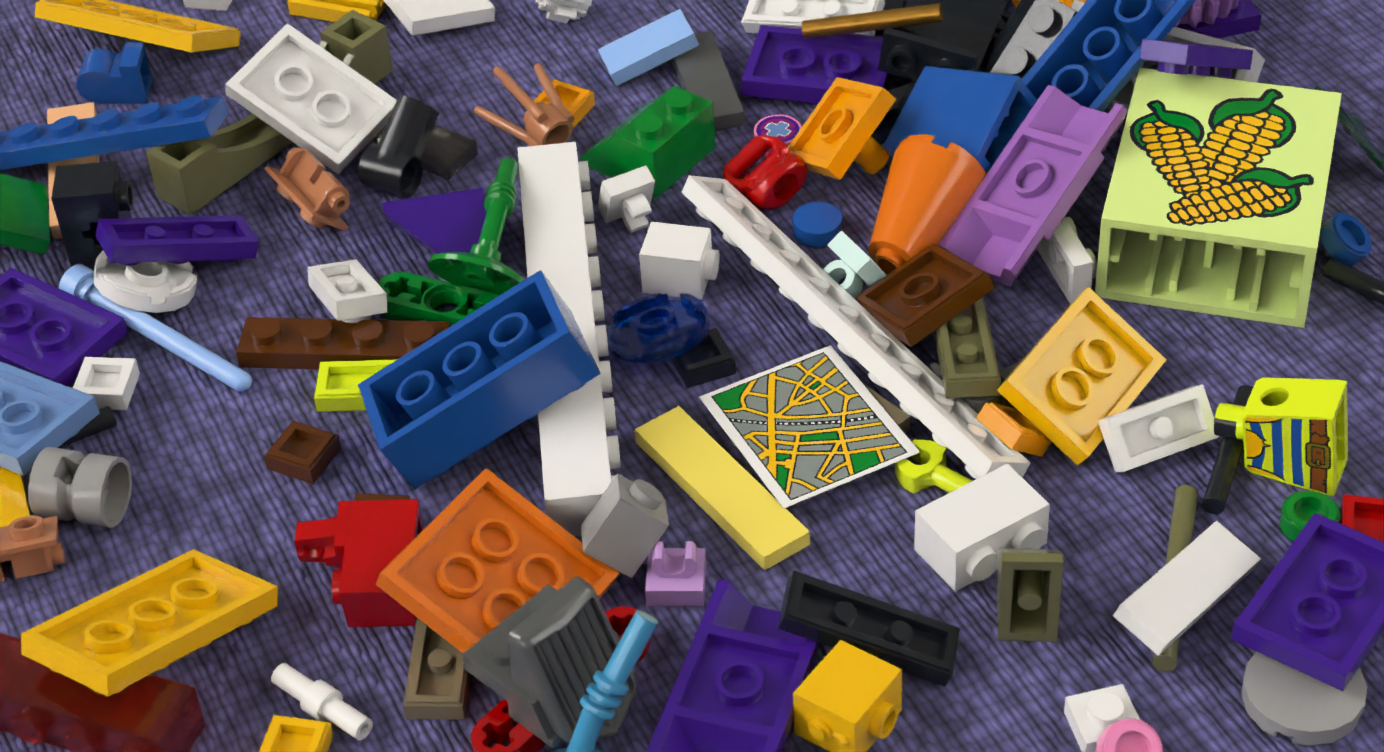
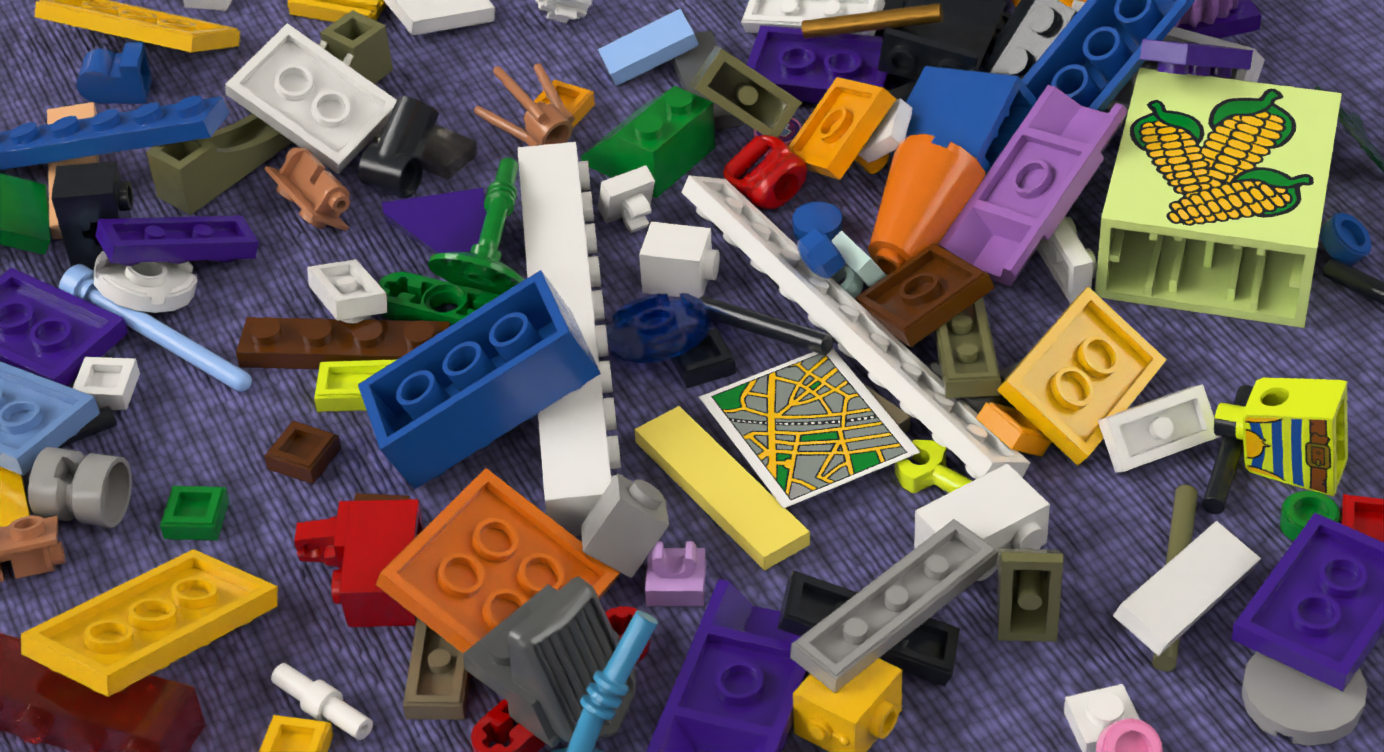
(194, 513): none -> green tile
(745, 93): none -> olive slope
(768, 326): none -> black bar
(820, 254): none -> blue tile
(888, 133): none -> white tile
(893, 605): none -> light grey tile

